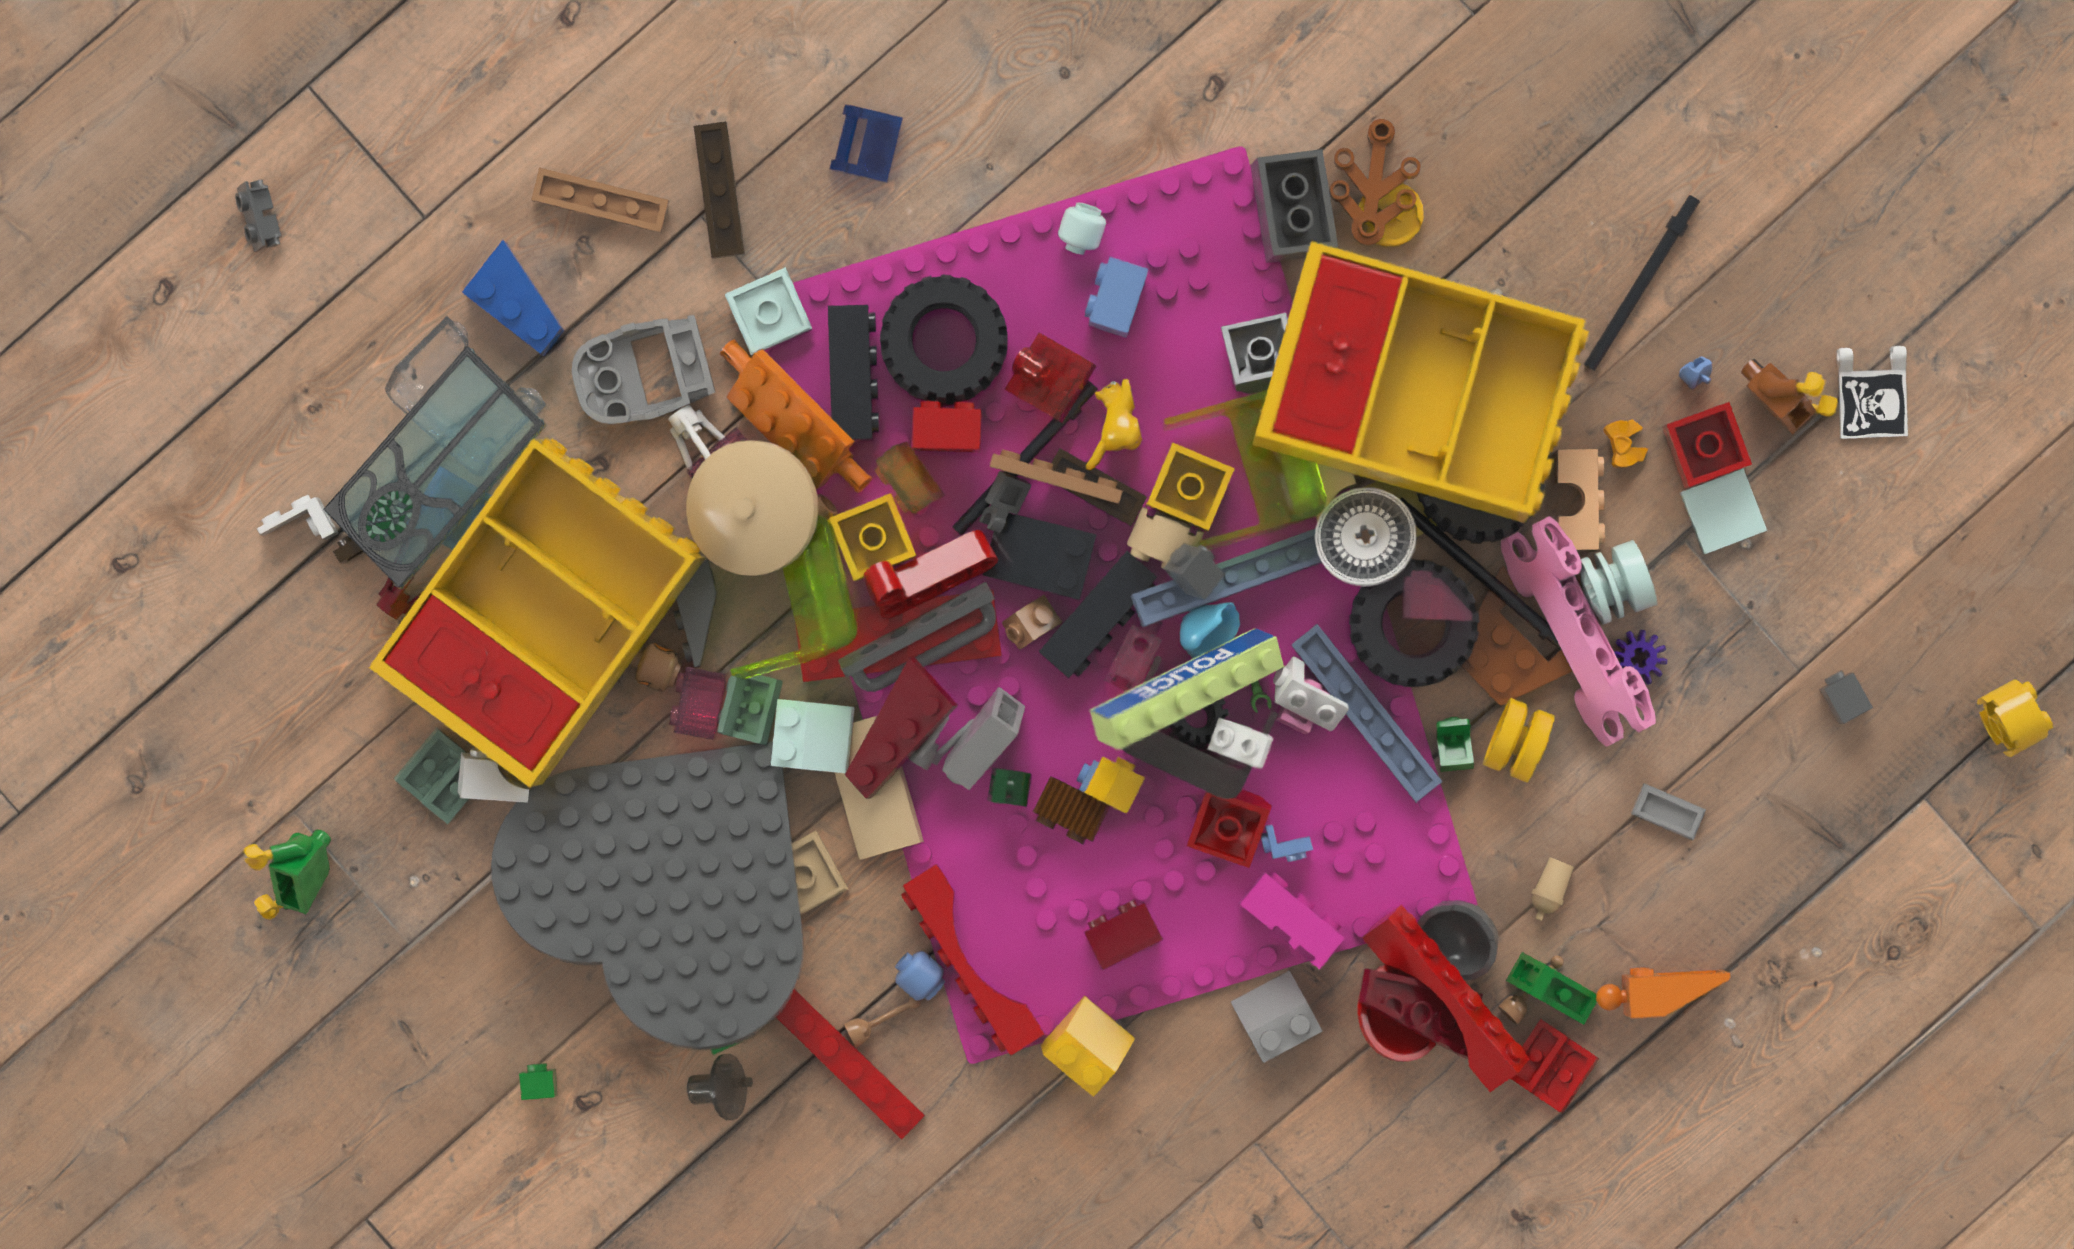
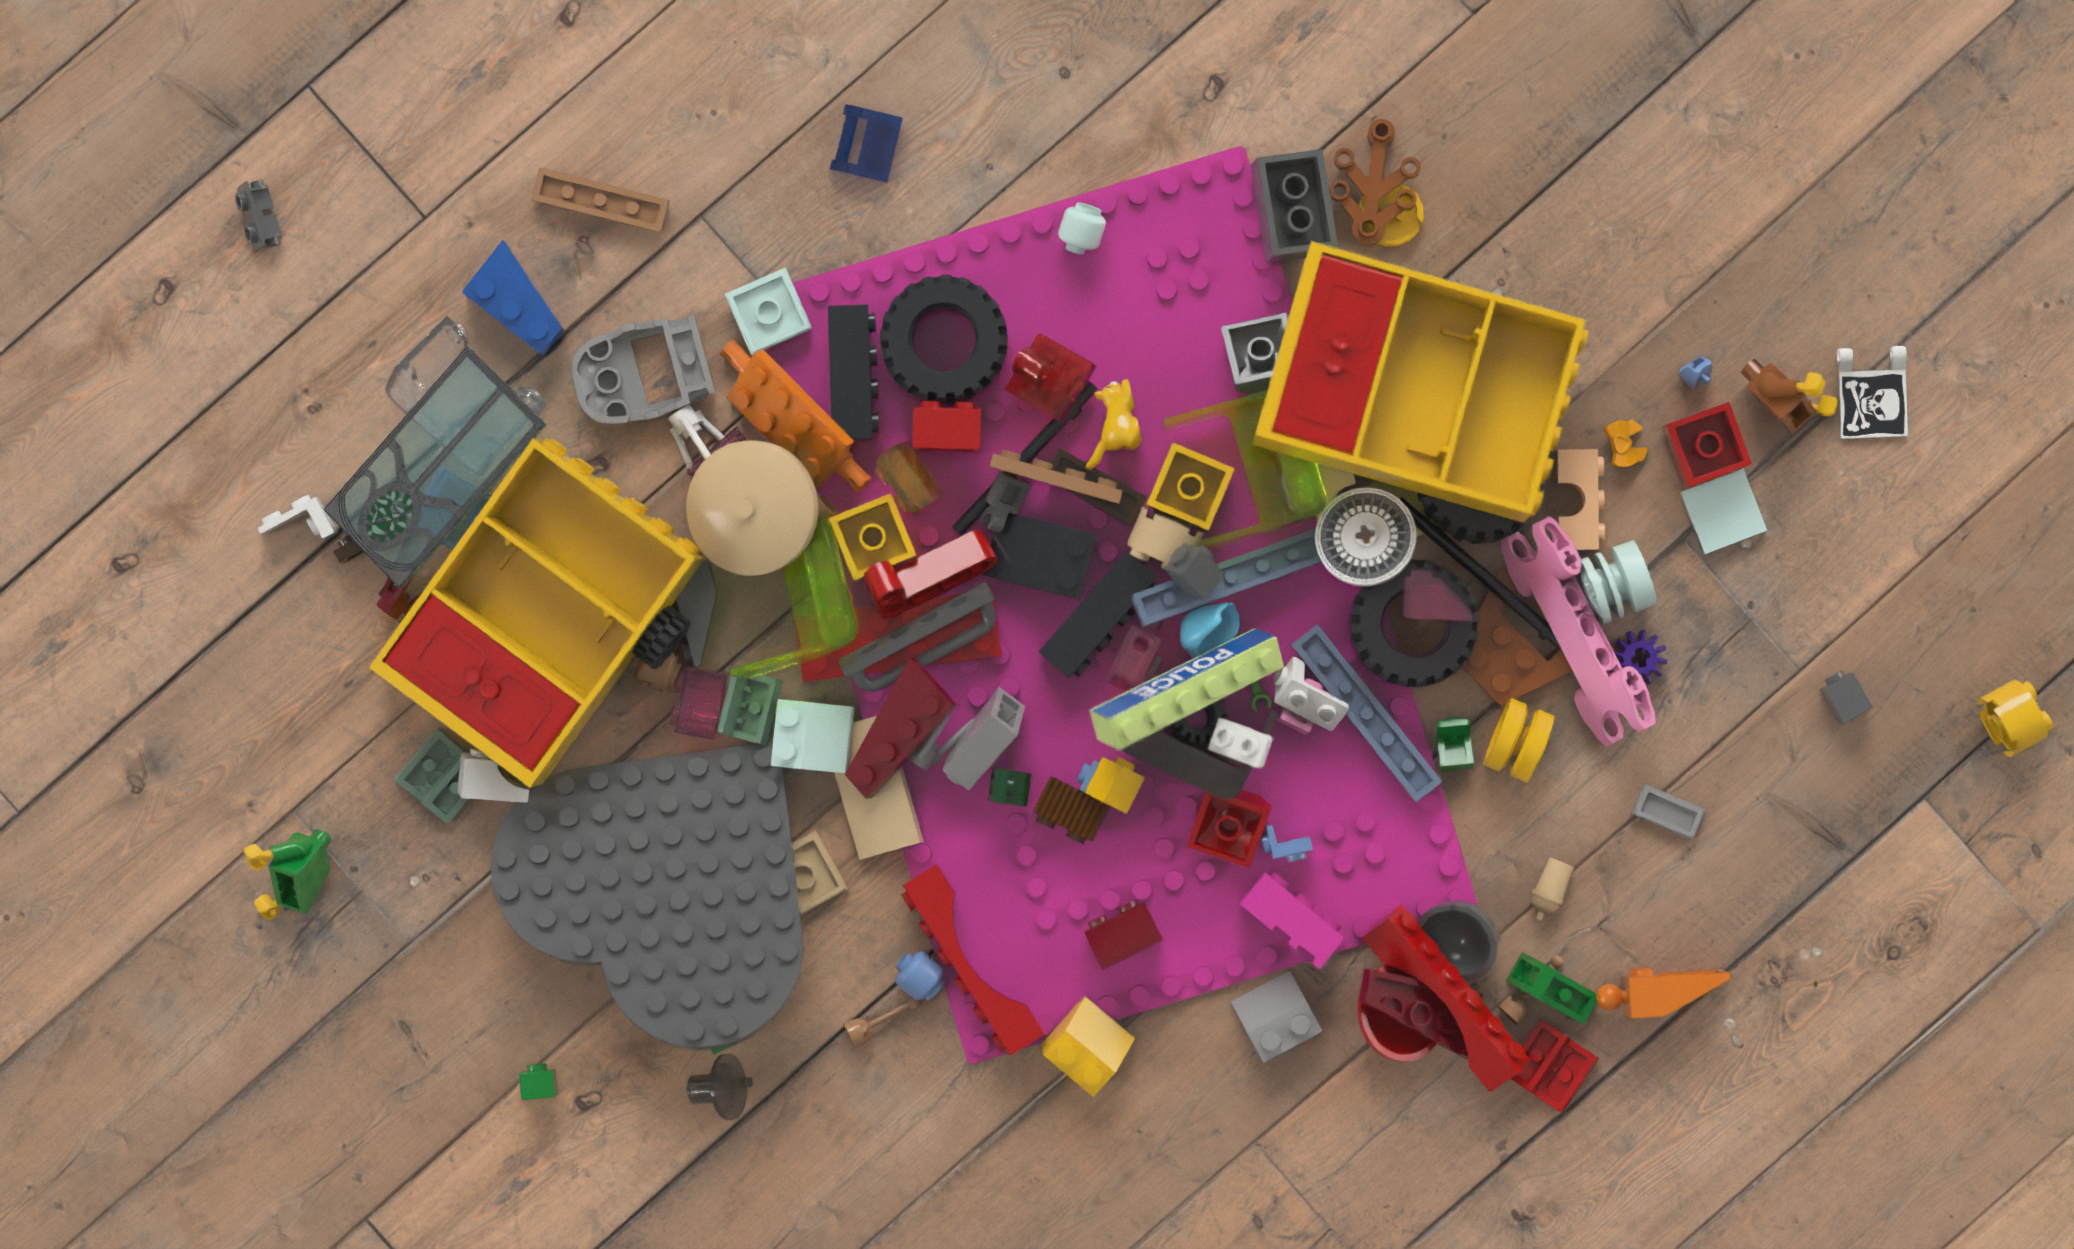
(661, 637): none -> black tyre
(719, 190): dark brown plate -> none
(849, 1065): red plate -> none
(1031, 622): medium nougat bracket -> none
(1117, 296): medium blue brick -> none
(1675, 228): black bar -> none

